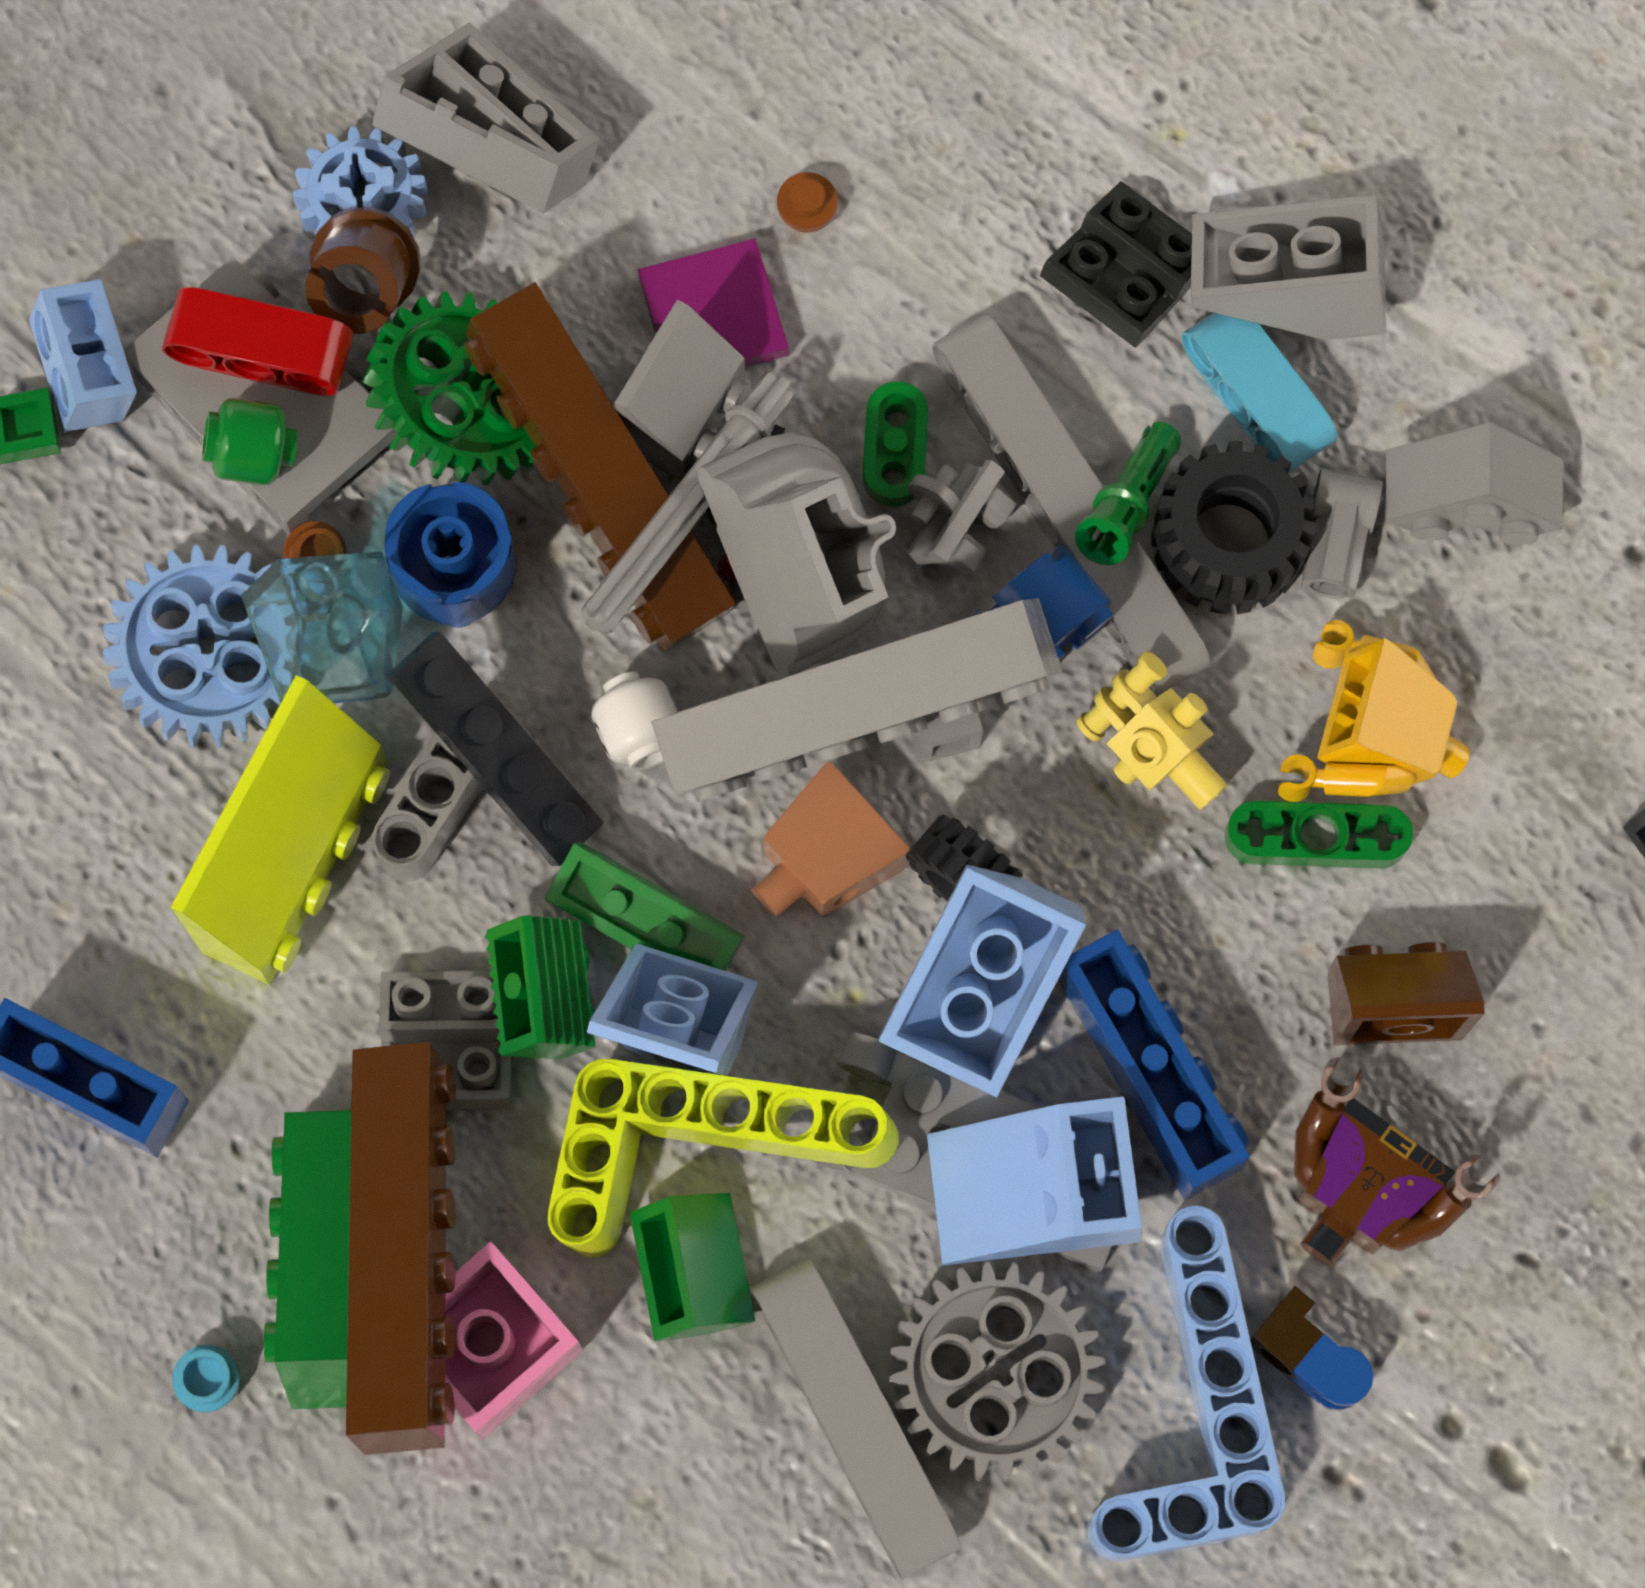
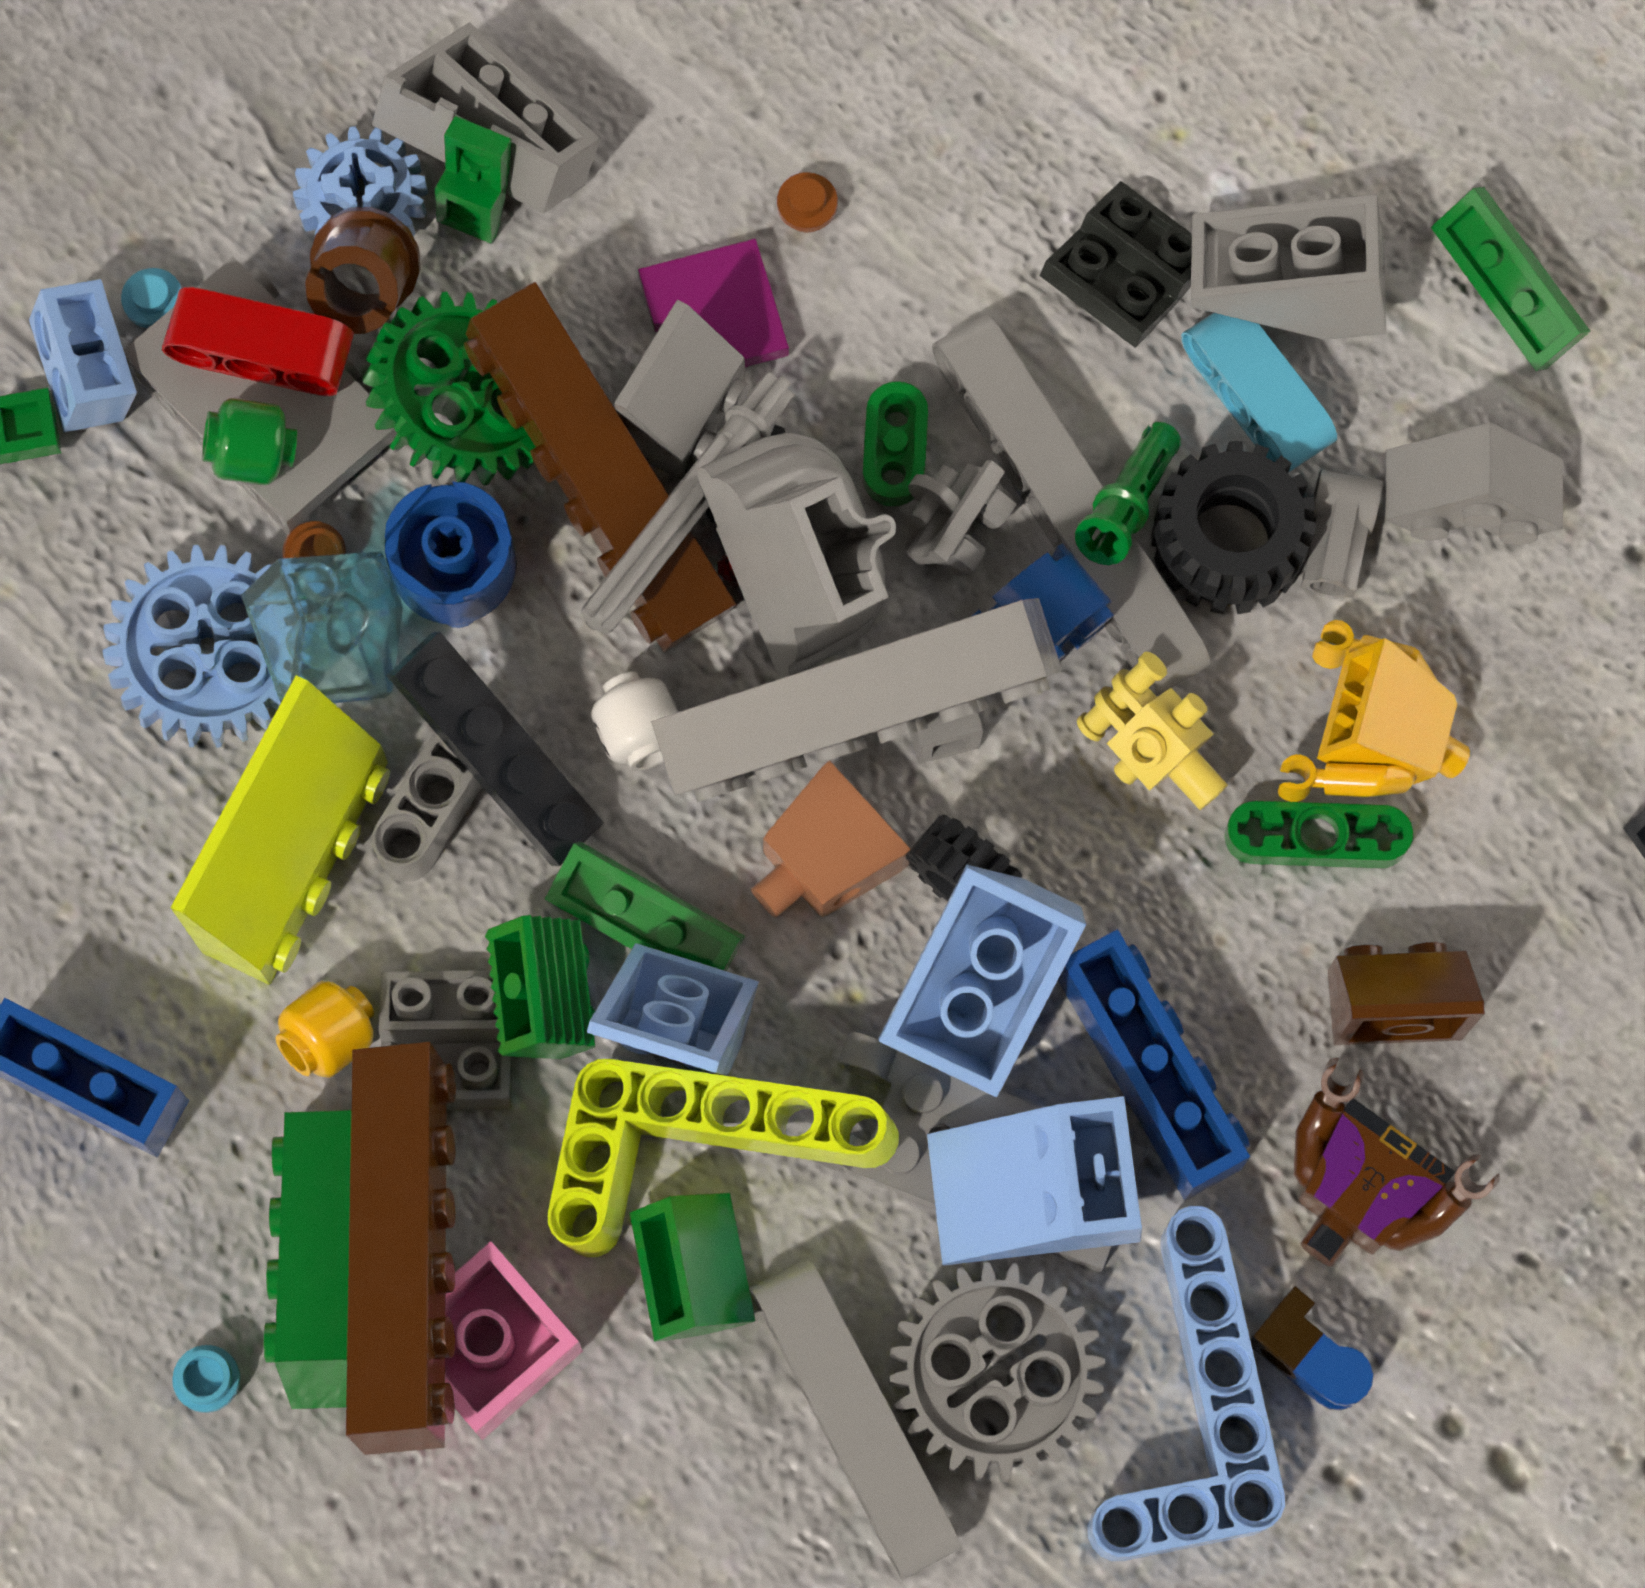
(149, 295): none -> medium azure plate
(325, 1028): none -> yellow head
(474, 179): none -> green slope
(1510, 279): none -> green plate

